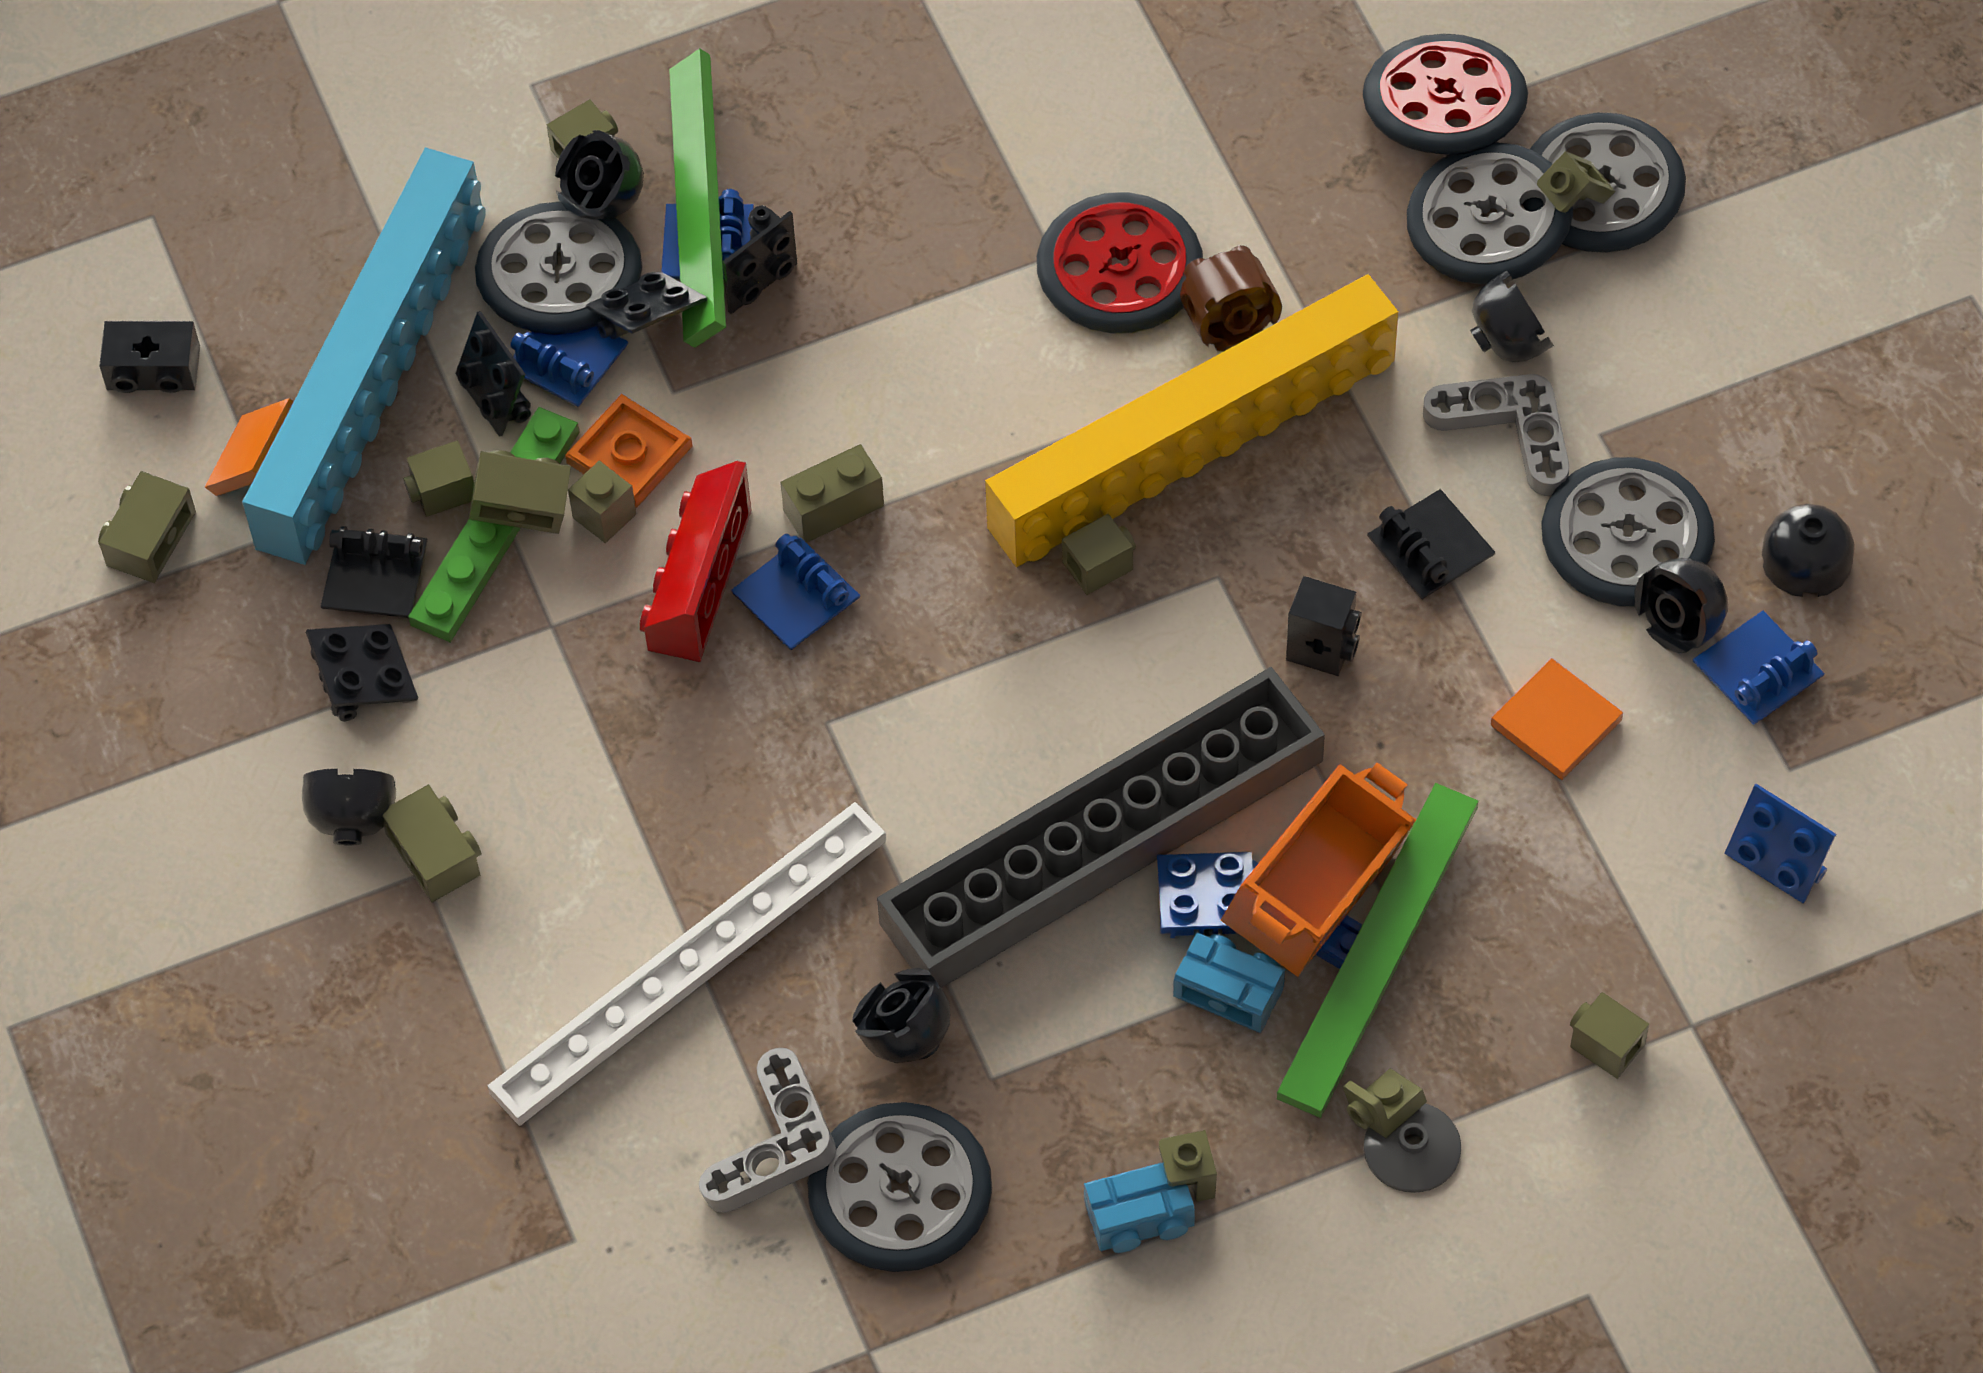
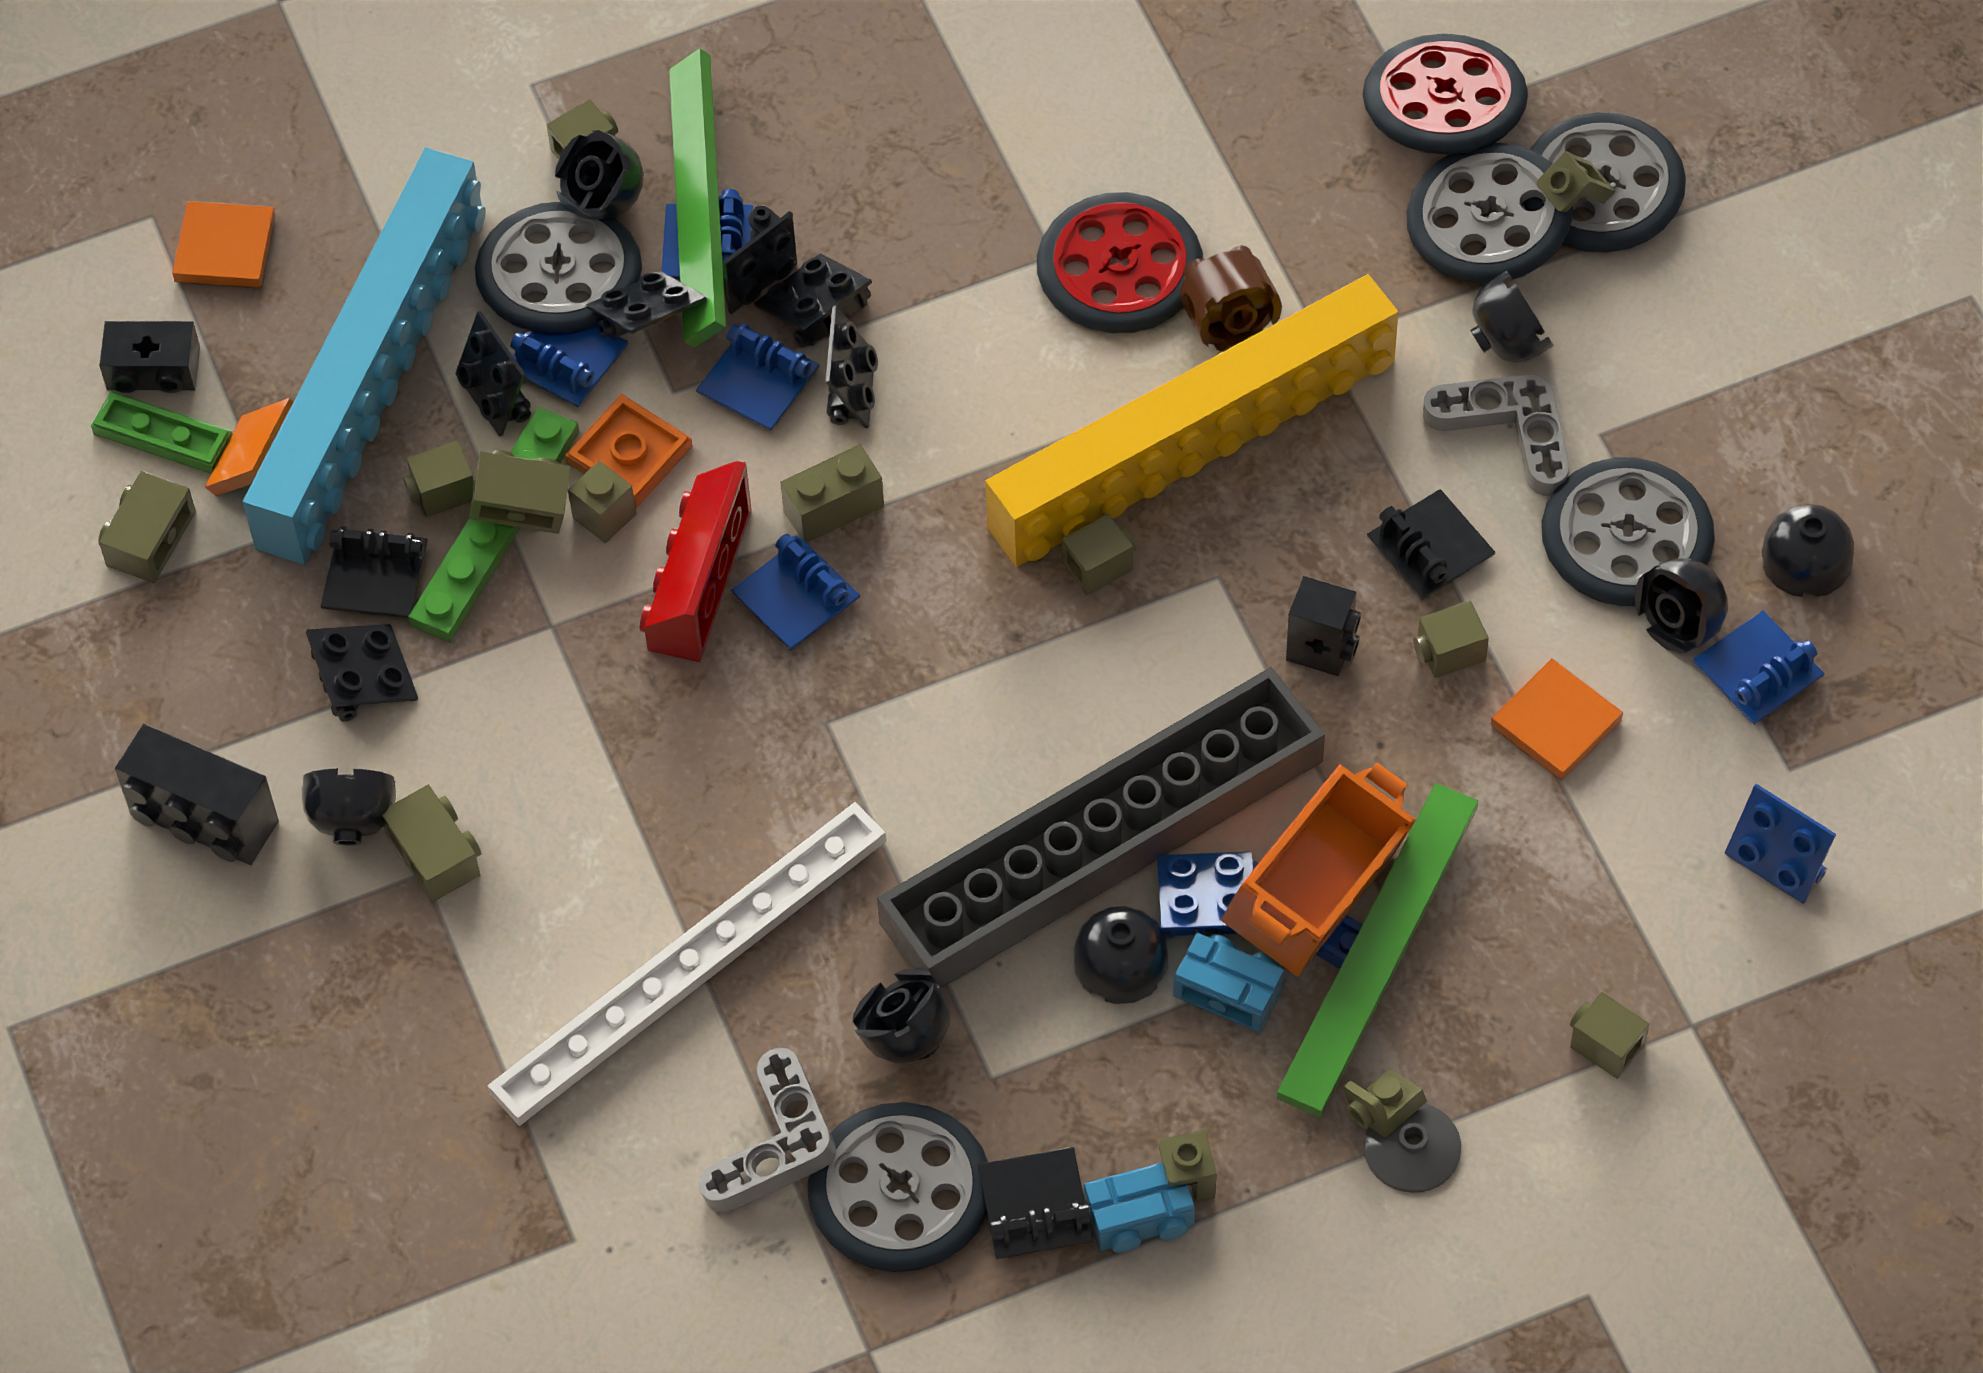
(160, 432): none -> bright green tile
(196, 795): none -> black brick
(224, 244): none -> orange tile
(757, 376): none -> blue hinge
(809, 294): none -> black hinge
(849, 372): none -> black hinge
(1035, 1203): none -> black hinge
(1120, 955): none -> black cylinder
(1451, 639): none -> olive brick

